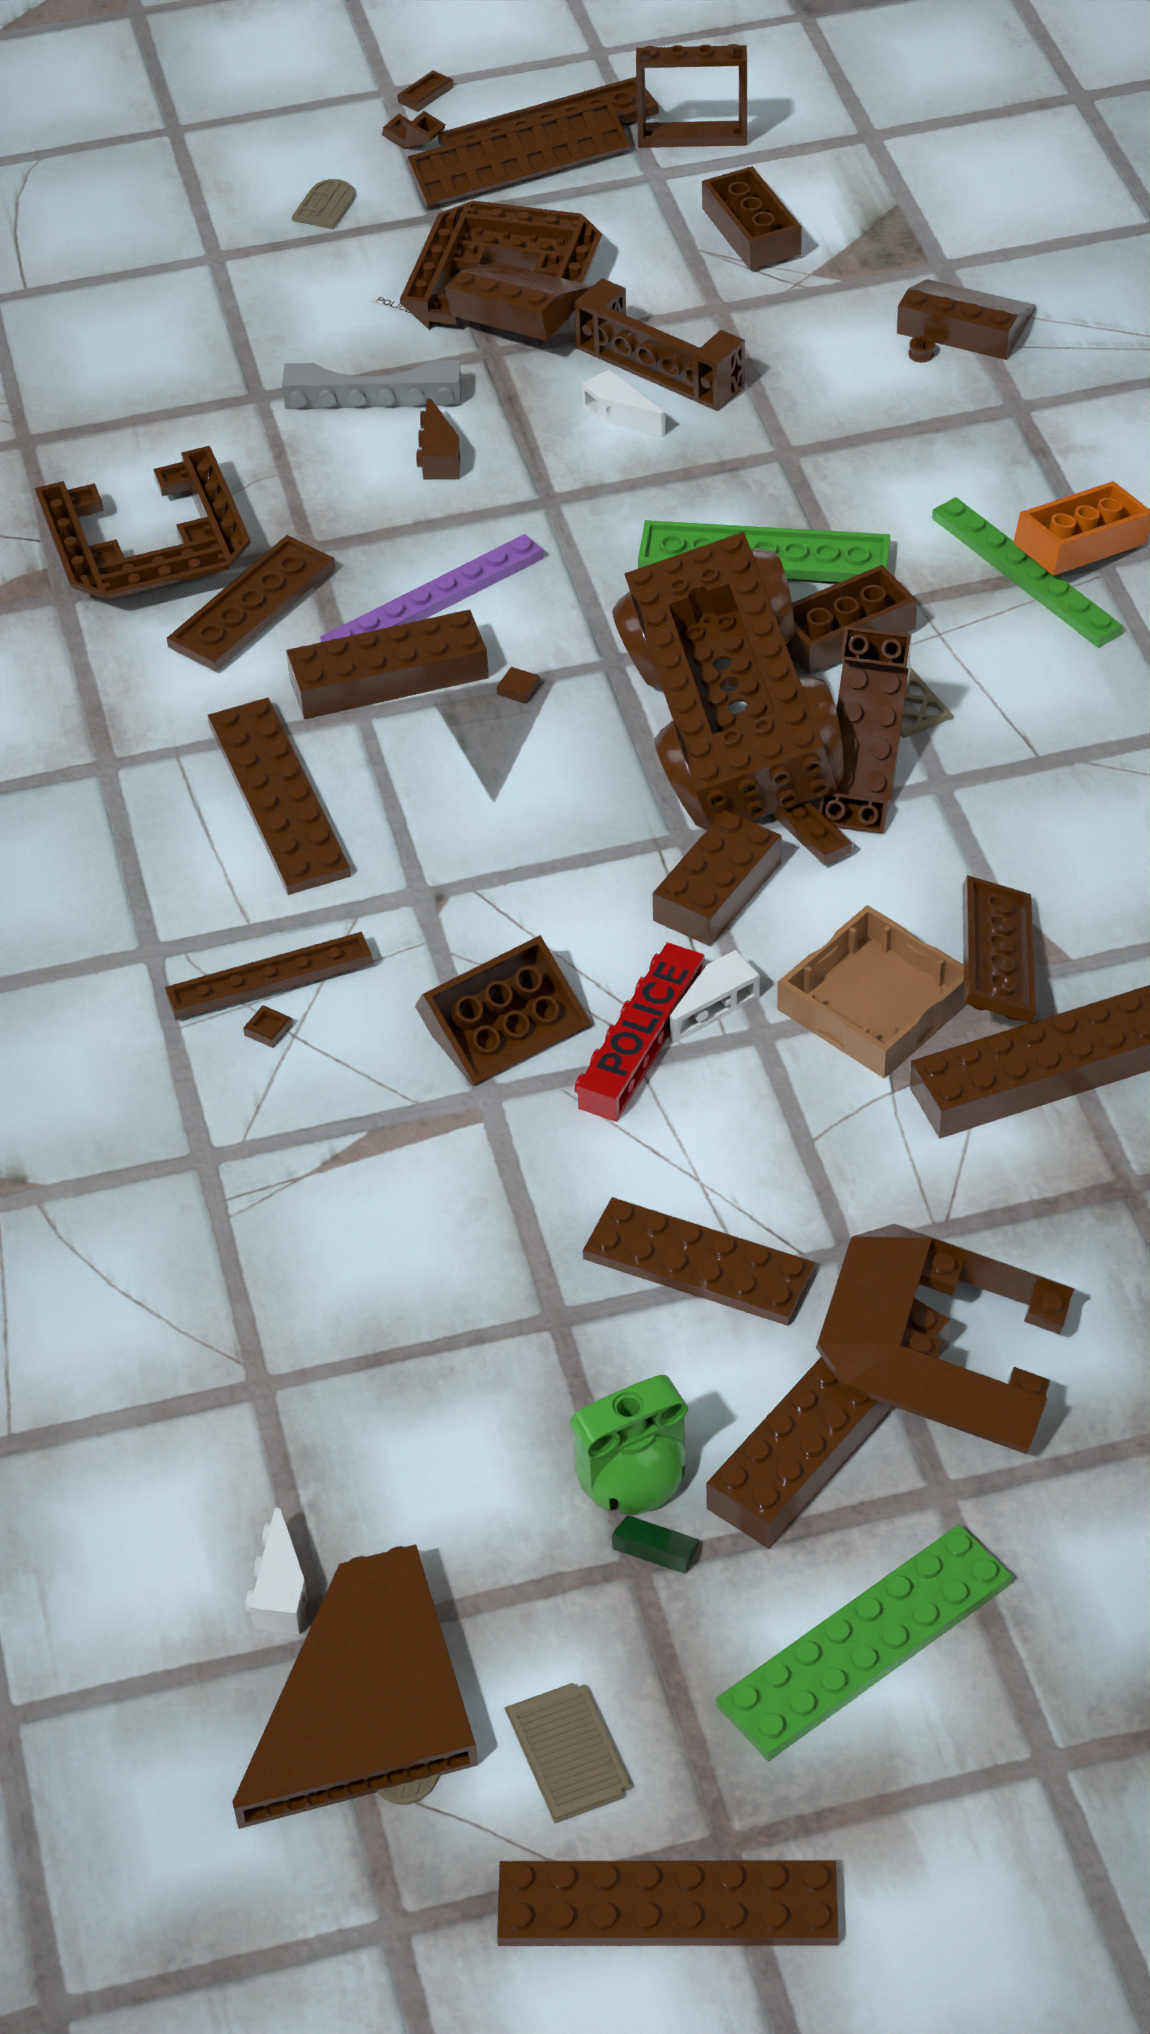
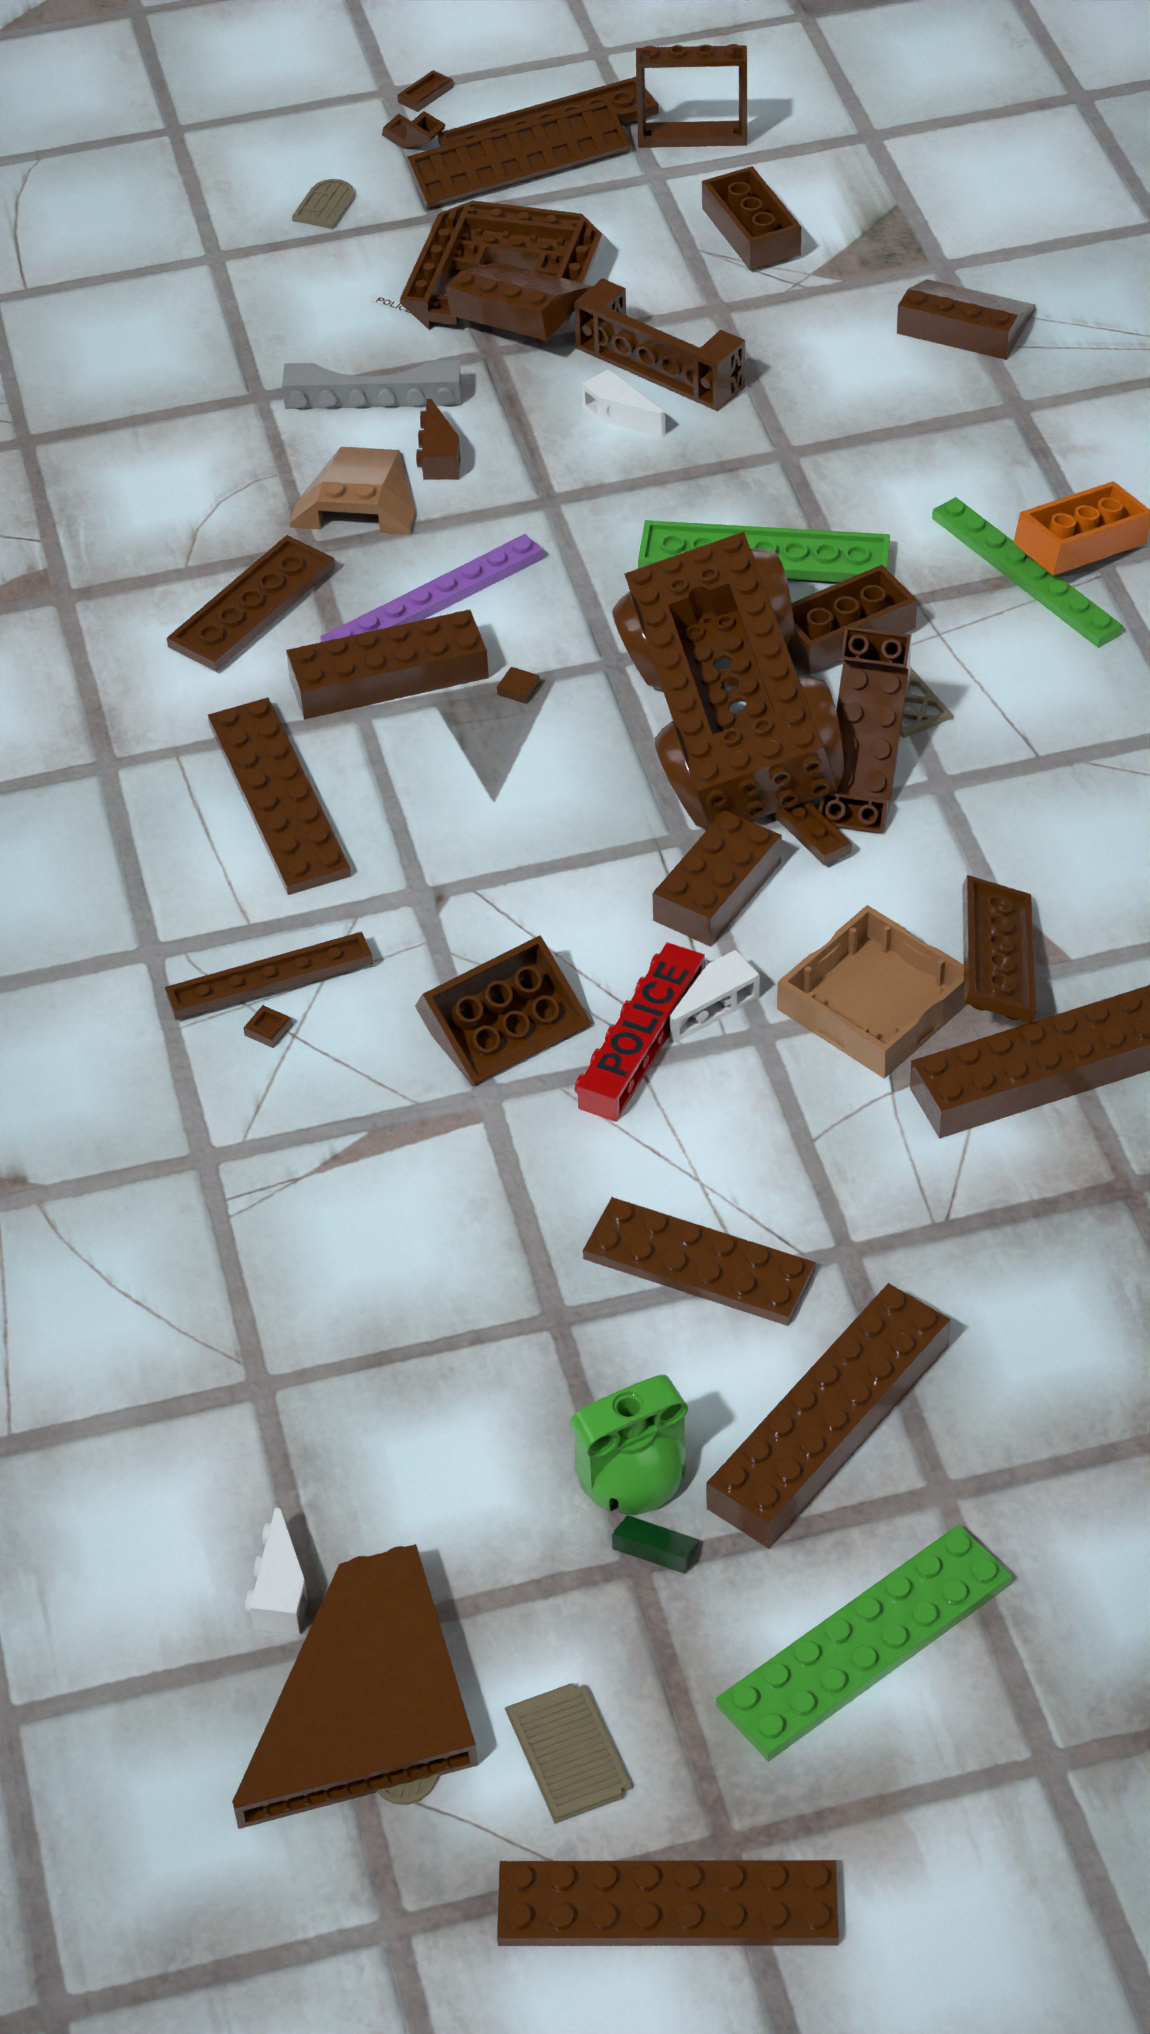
(206, 547): reddish brown slope -> none
(359, 483): none -> medium nougat wedge
(882, 1359): reddish brown slope -> none
(921, 349): reddish brown bush -> none

